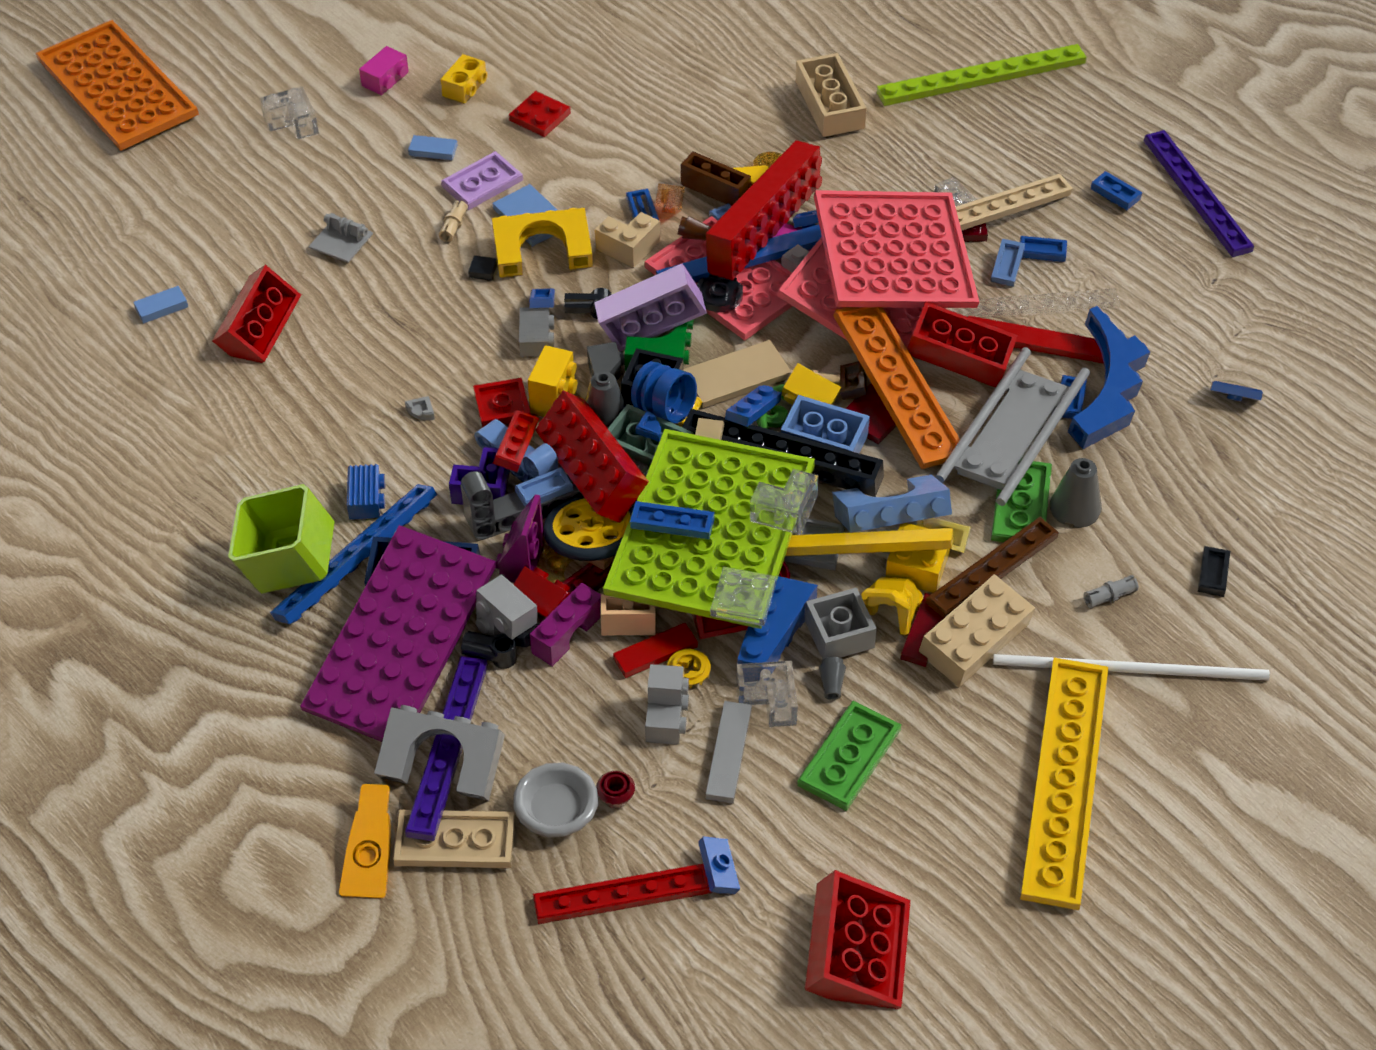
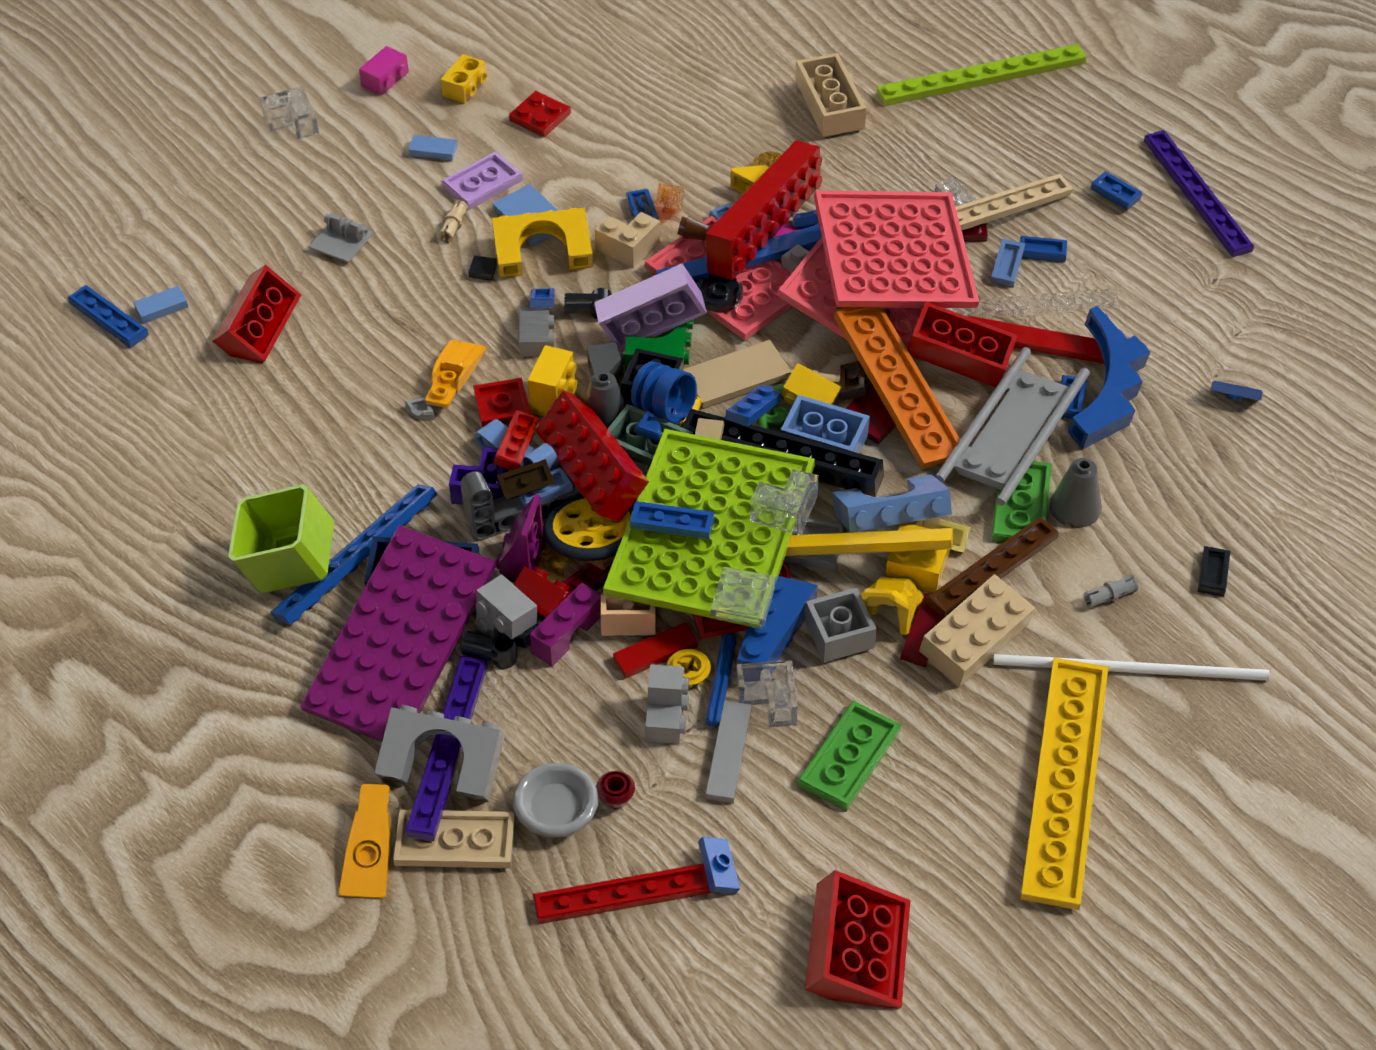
(108, 316): none -> blue tile
(117, 84): orange plate -> none
(364, 491): blue brick -> none
(452, 371): none -> light orange piece
(525, 480): none -> dark brown plate
(713, 178): reddish brown brick -> none
(720, 680): none -> blue axle
(832, 675): dark grey cone -> none

